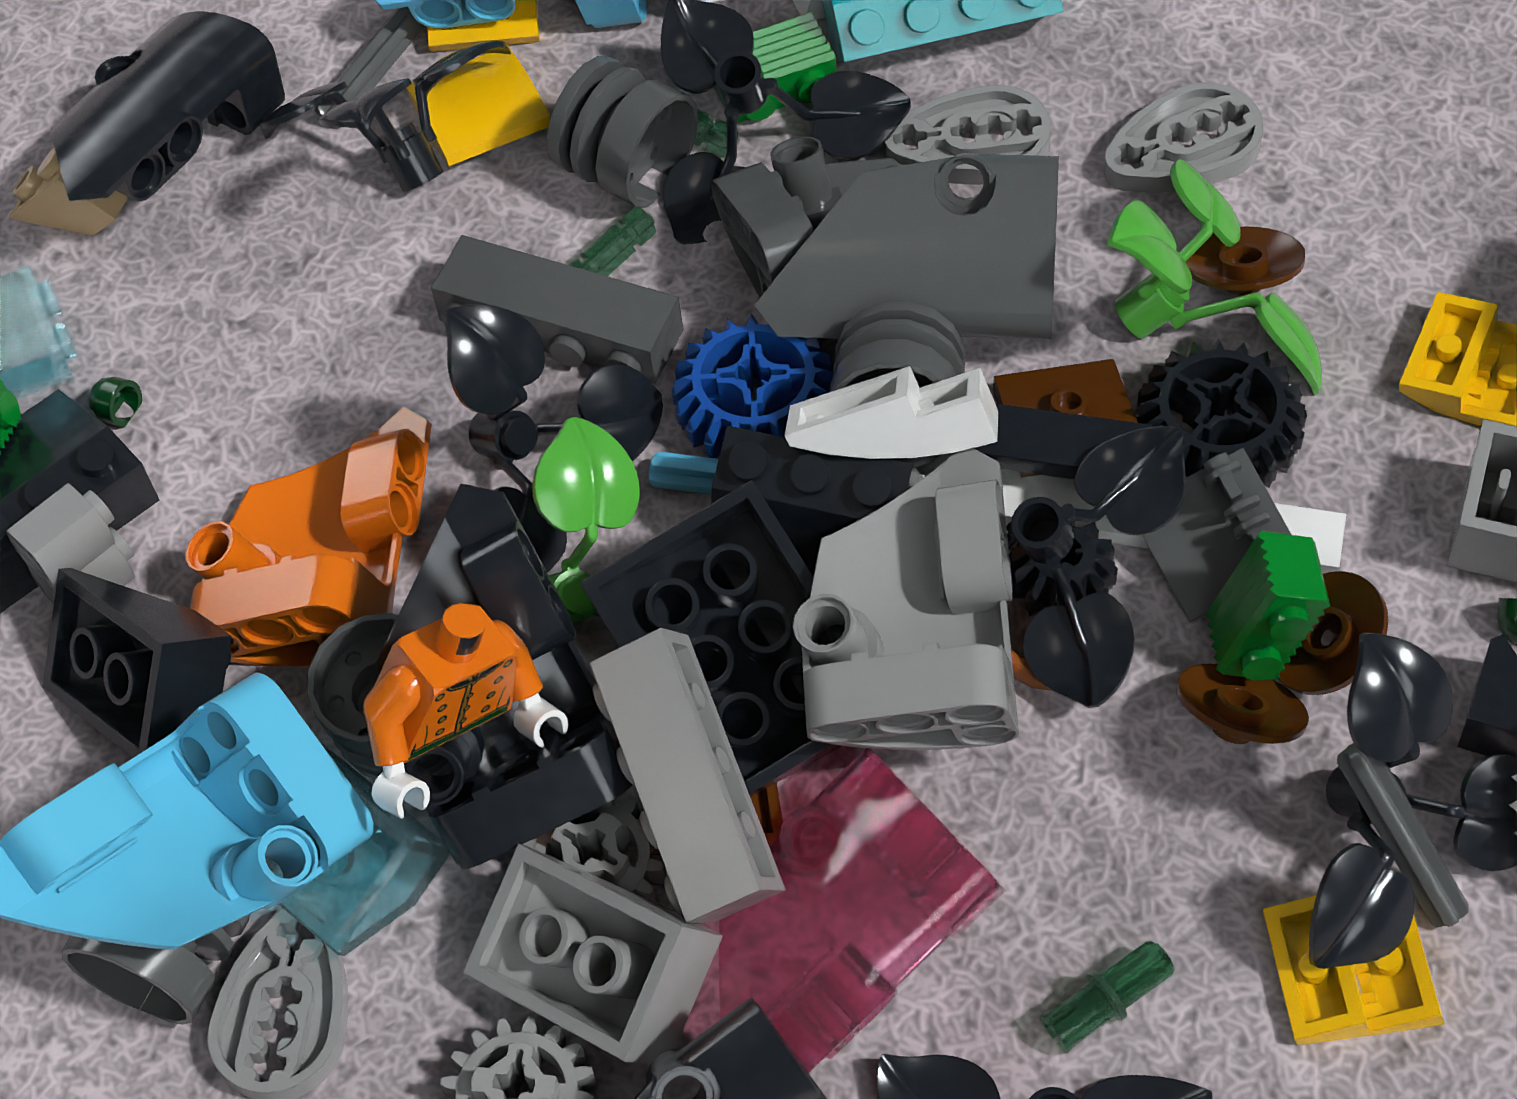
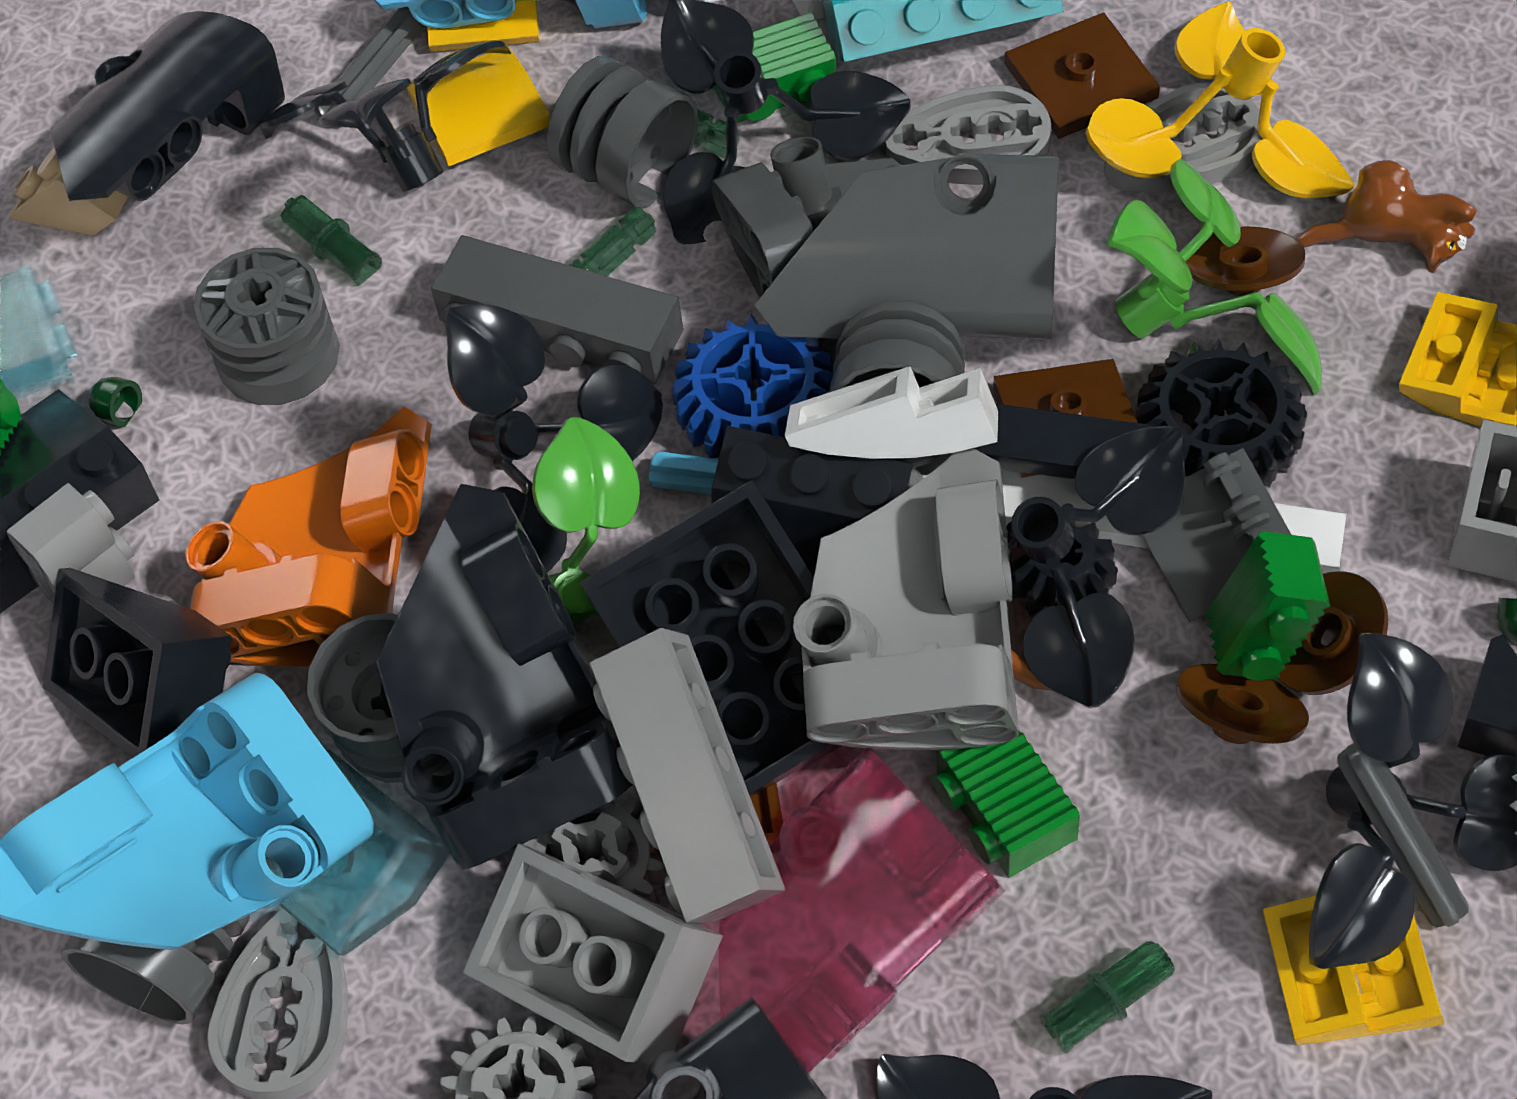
(267, 326): none -> dark grey wheel
(330, 239): none -> clear green axle
(443, 686): orange torso -> none
(1009, 800): none -> green brick
(1079, 71): none -> reddish brown plate
(1243, 63): none -> yellow plant
(1391, 210): none -> dark orange animal

